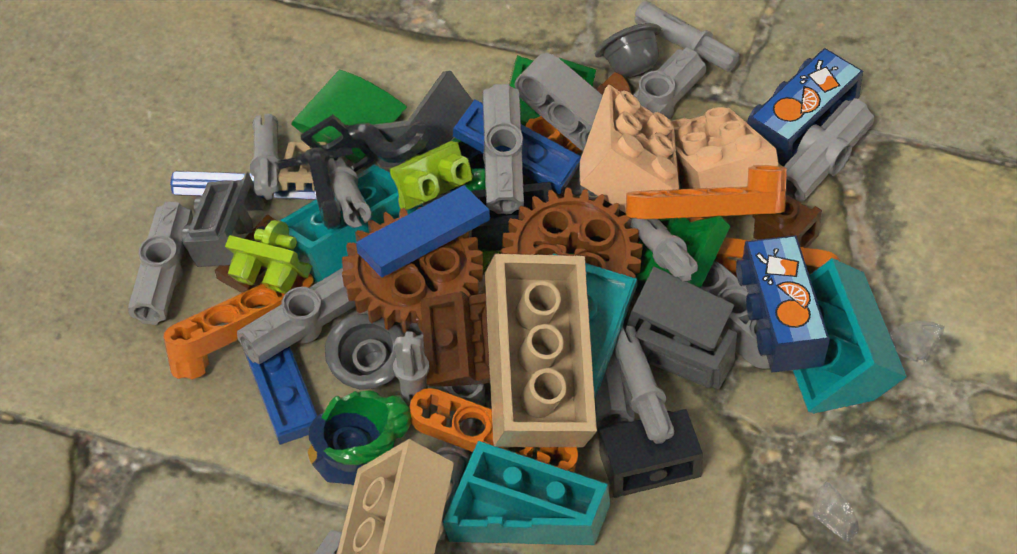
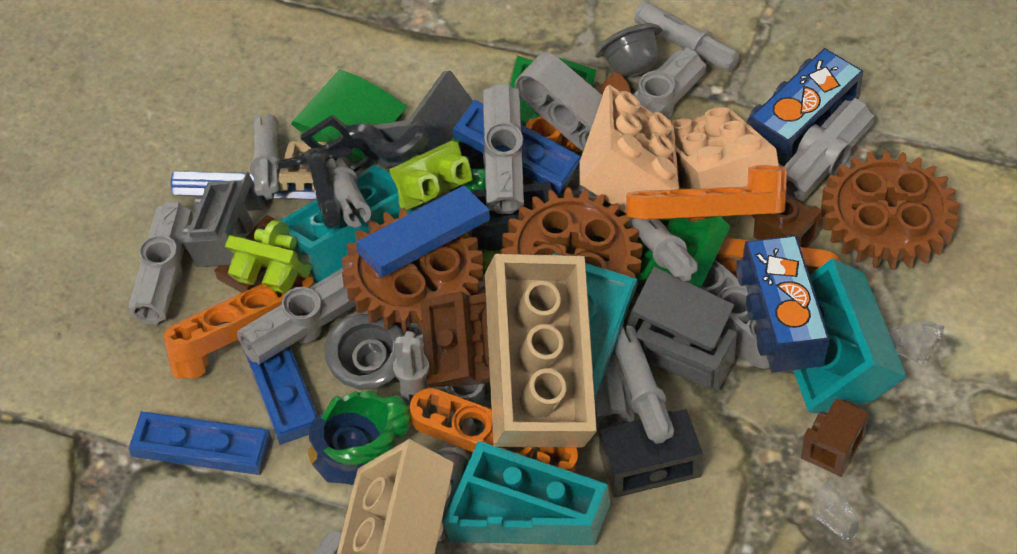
(200, 443): none -> blue tile
(835, 436): none -> reddish brown brick
(889, 210): none -> dark orange gear

